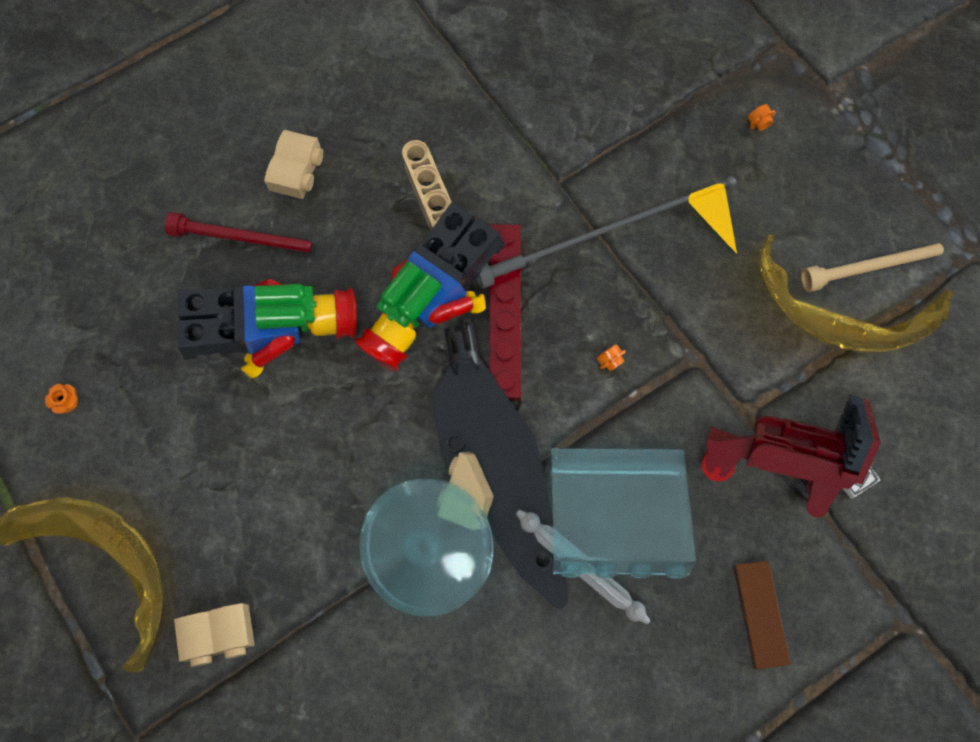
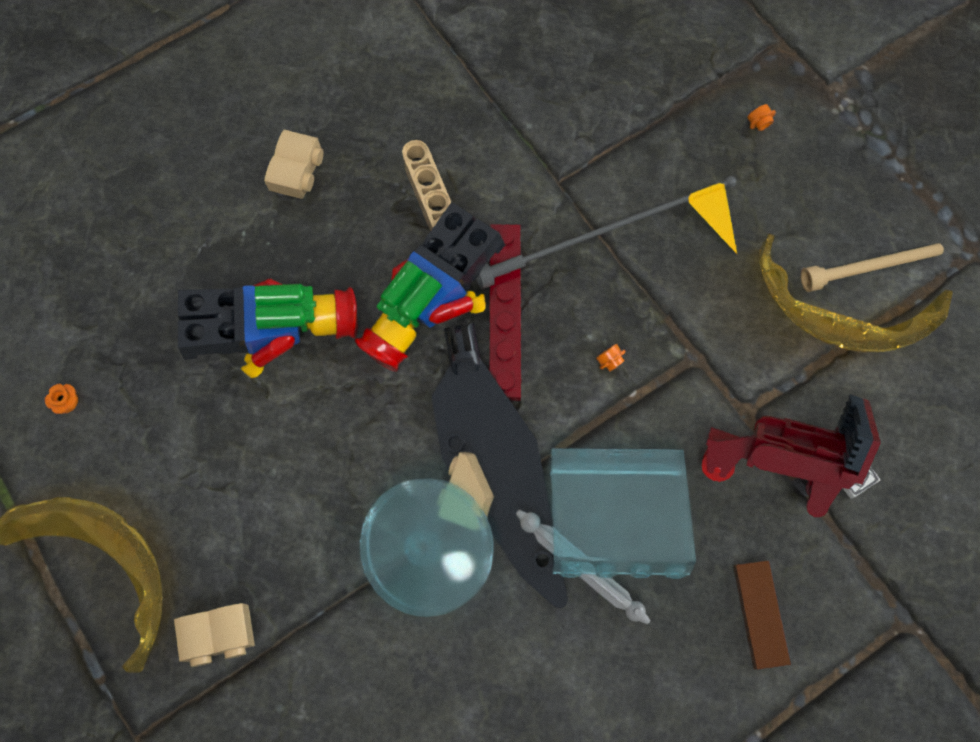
(179, 225): dark red piece -> none

